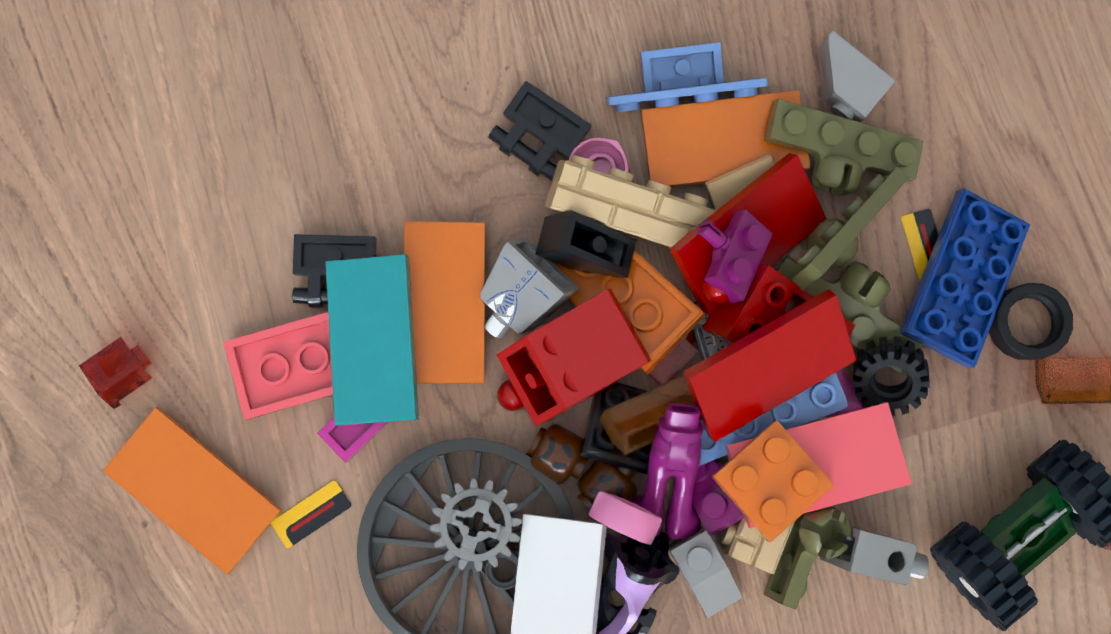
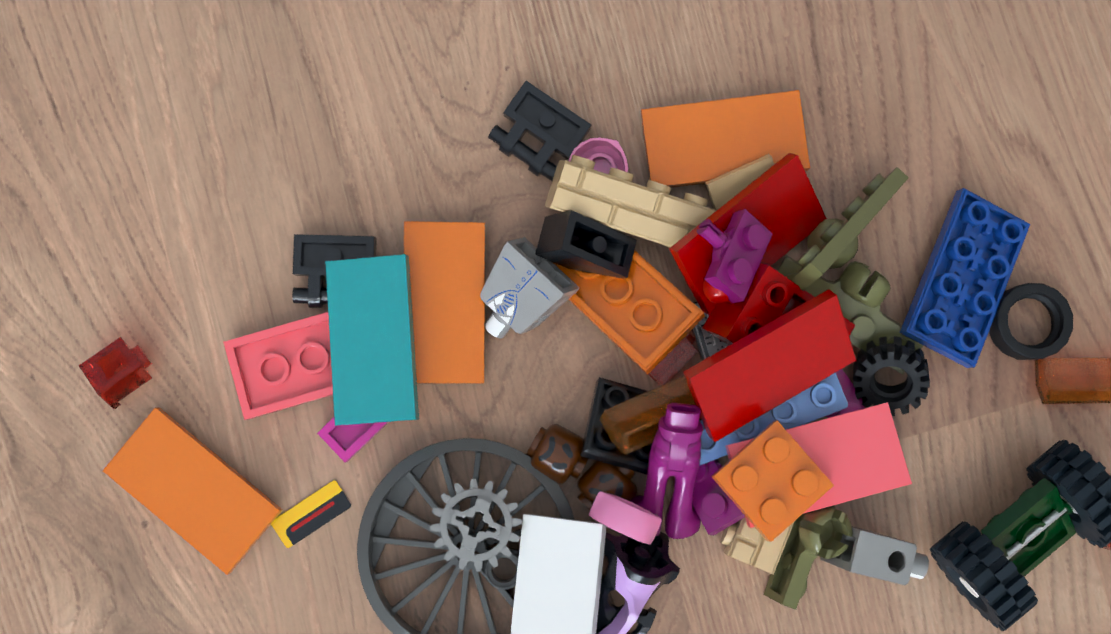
(570, 359): red slope -> none
(681, 73): medium blue bracket -> none
(705, 572): light grey slope -> none
(841, 146): olive plate -> none
(851, 79): light grey slope -> none
(921, 237): sticker -> none

